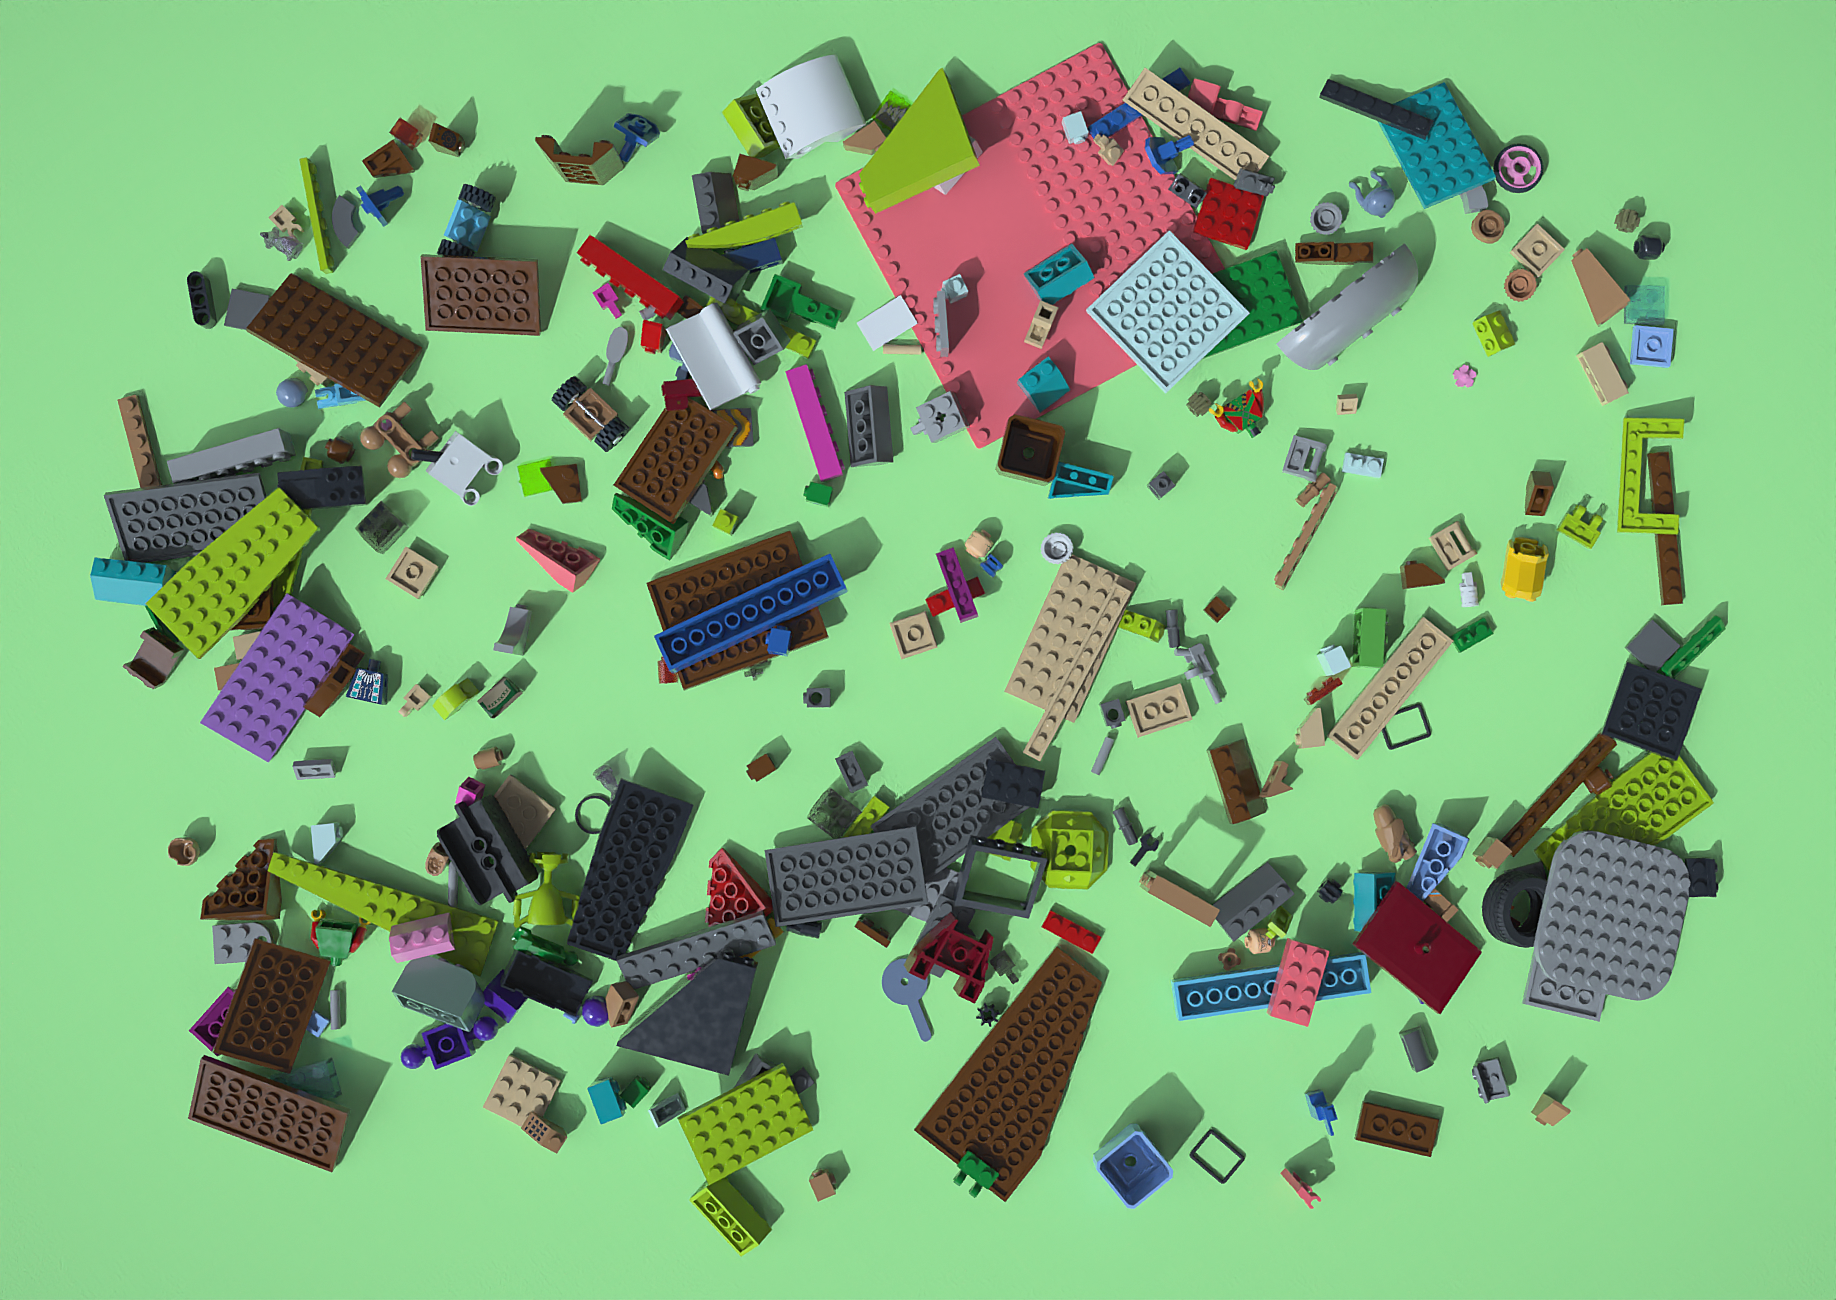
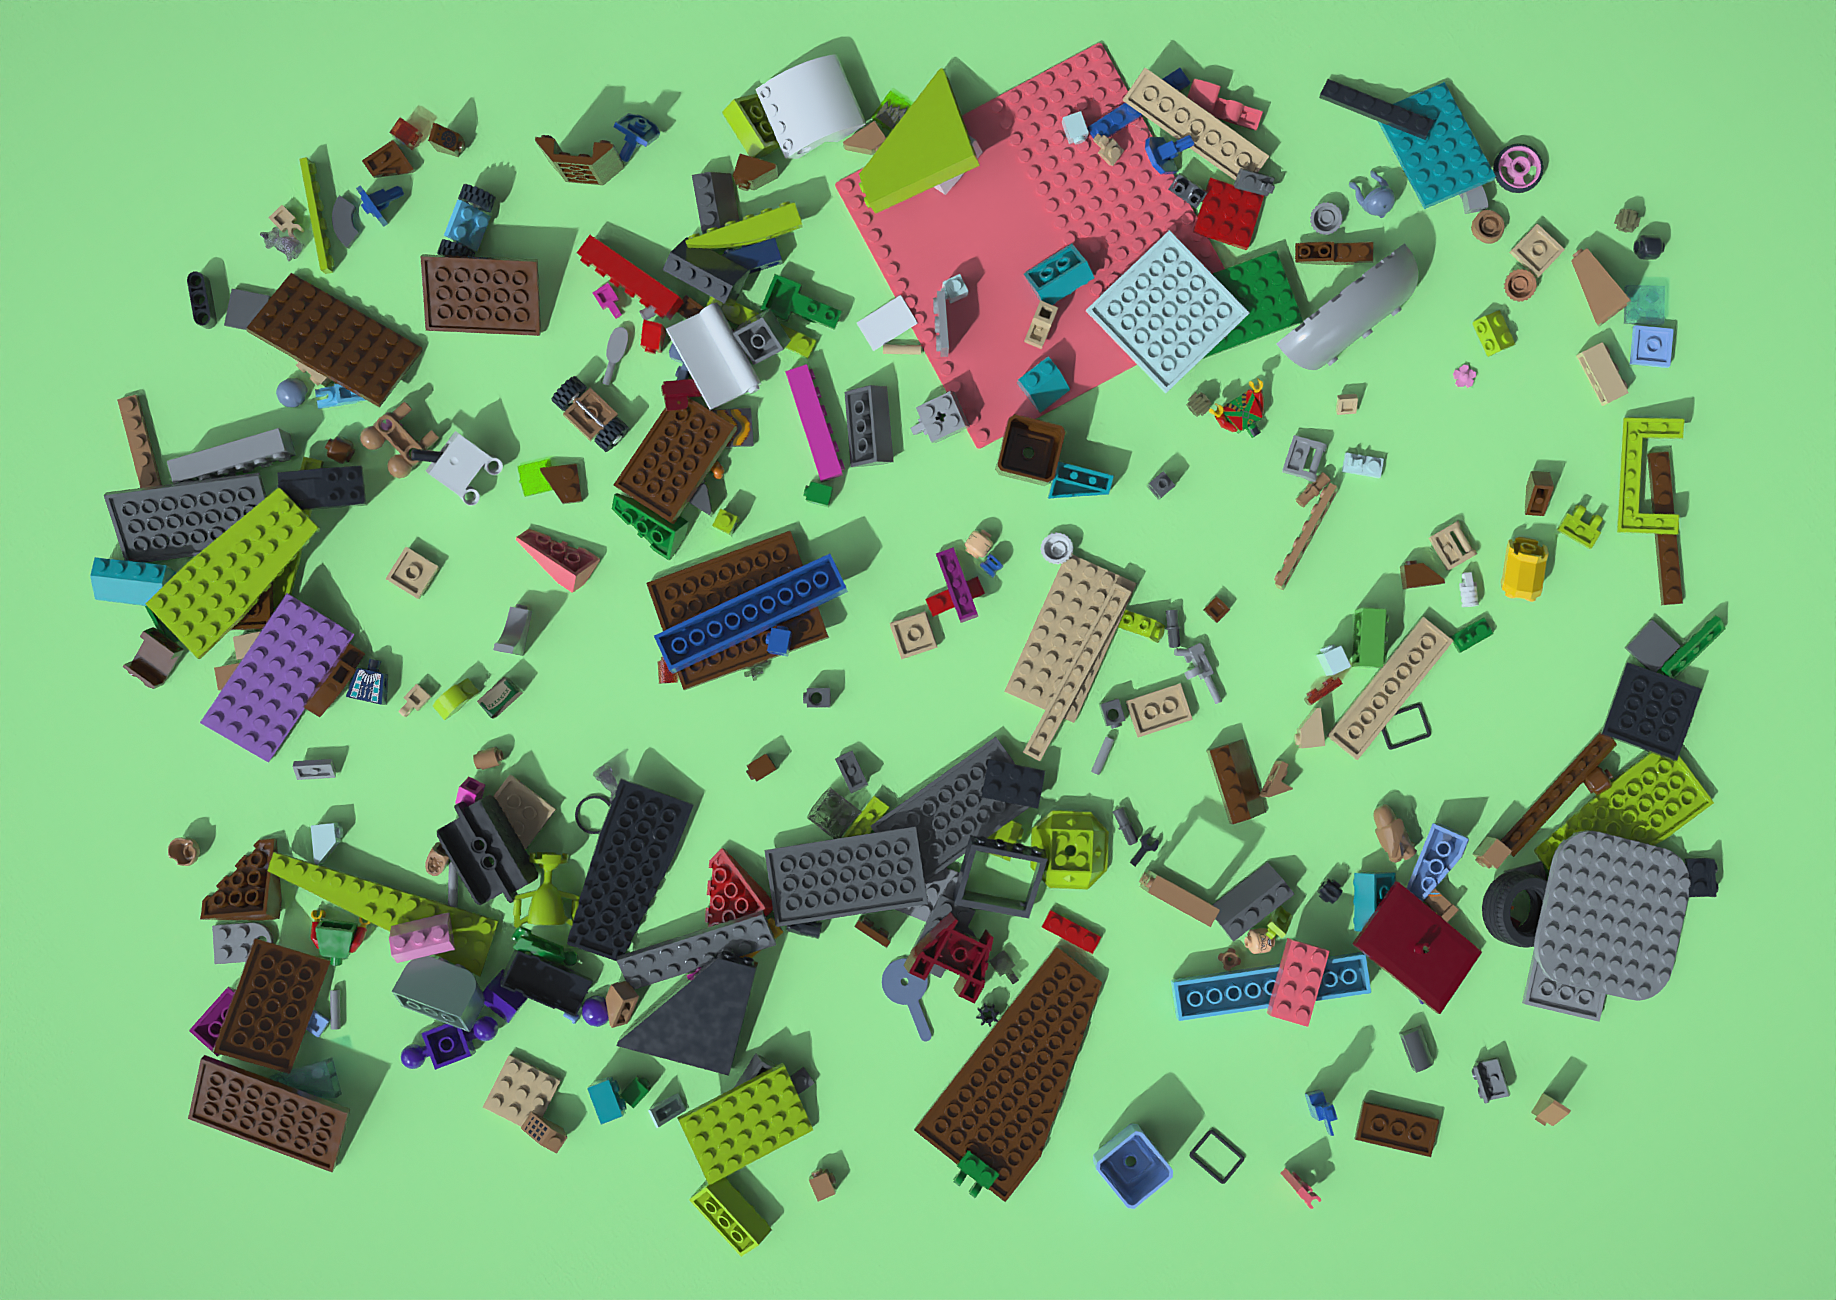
(381, 528): clear smoke slope -> none

